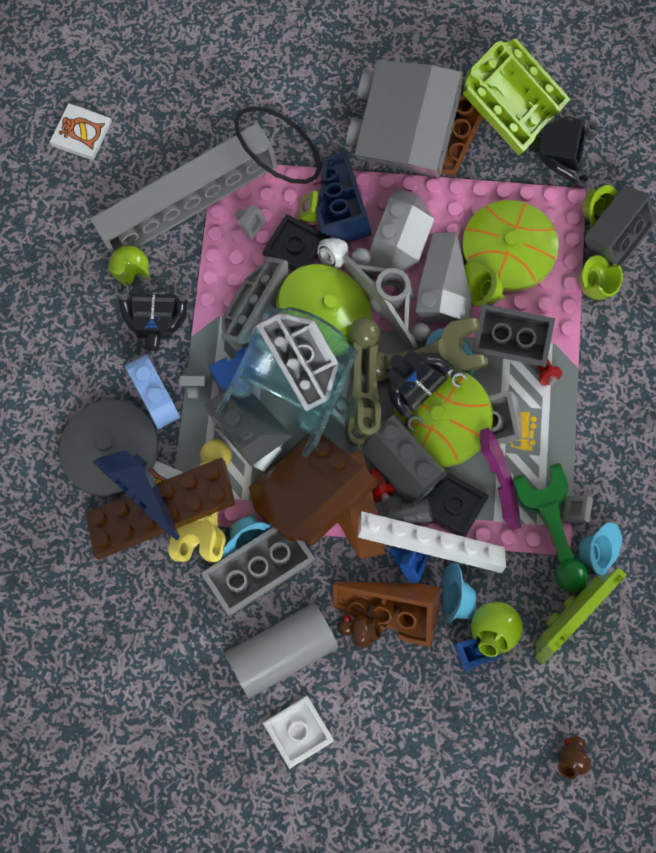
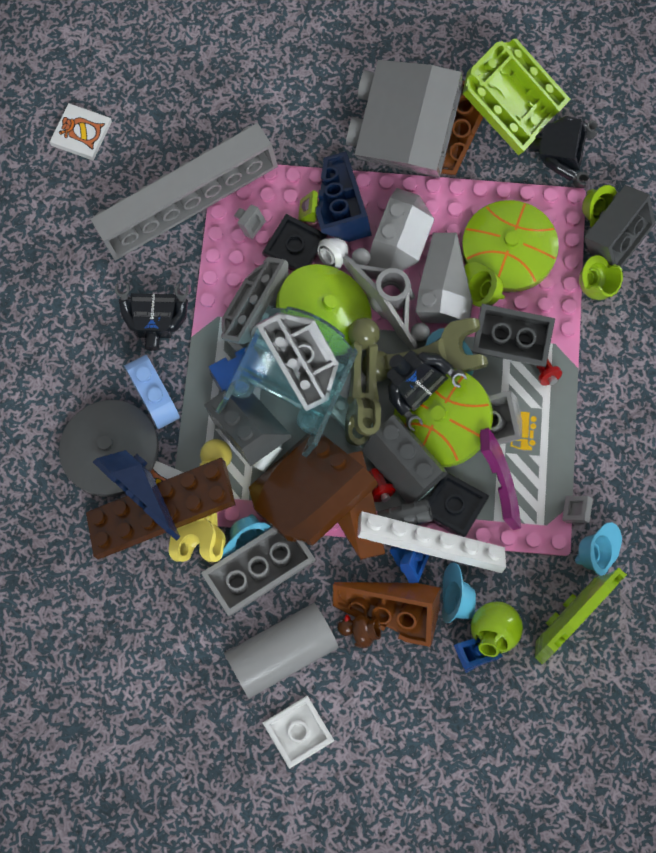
(127, 263): lime helmet -> none
(193, 383): light grey tile -> none
(264, 166): black piece -> none
(570, 573): green piece -> none
(572, 759): reddish brown animal -> none

